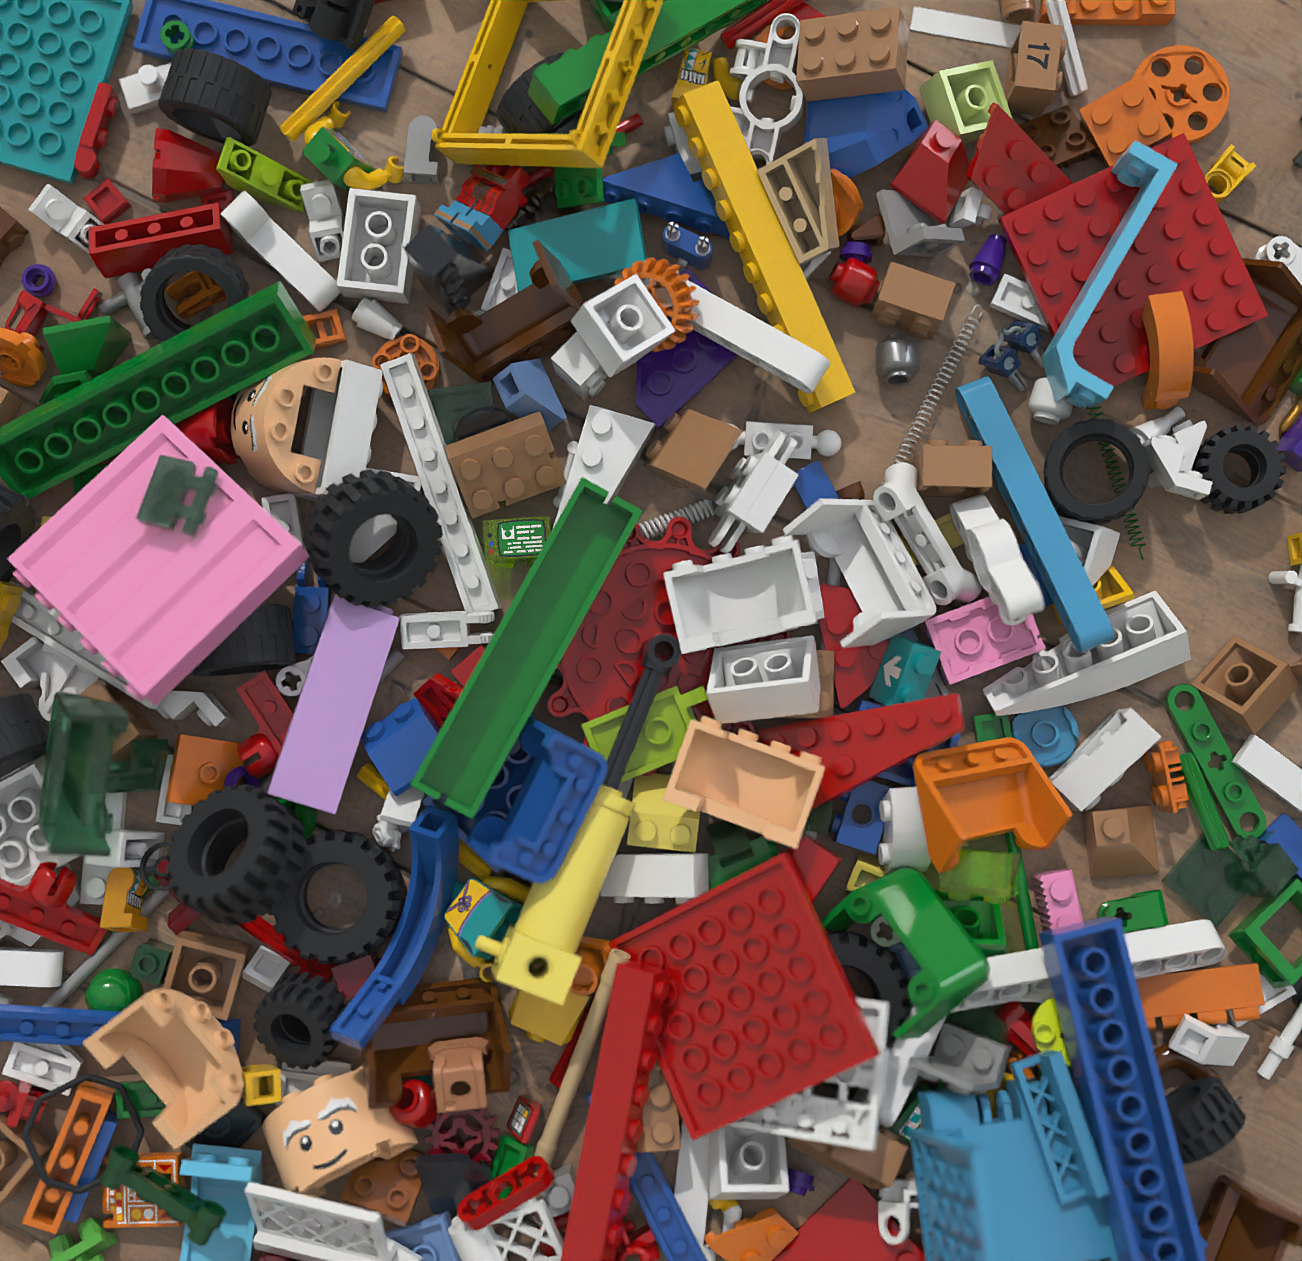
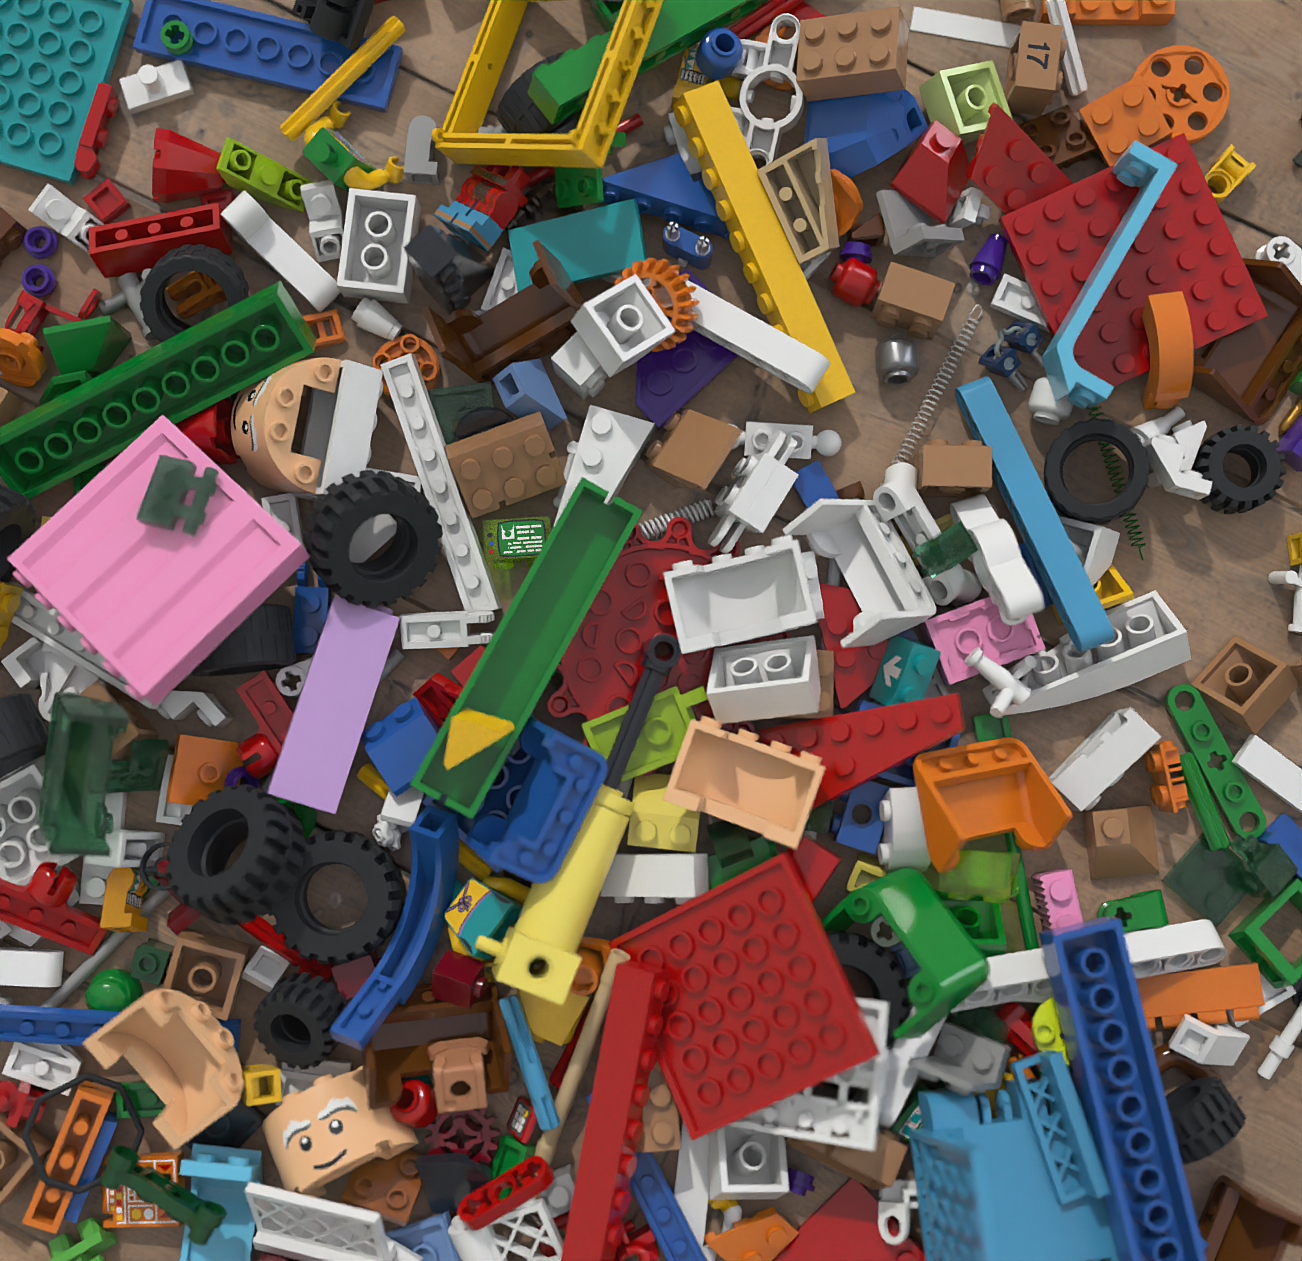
(33, 237): none -> dark purple plate
(215, 97): black tyre -> none
(459, 979): none -> dark red brick
(472, 732): none -> yellow slope
(529, 1062): none -> dark azure axle
(718, 53): none -> blue head
(945, 549): none -> clear green brick
(1005, 681): none -> white piece
(1047, 733): dark azure tile -> none

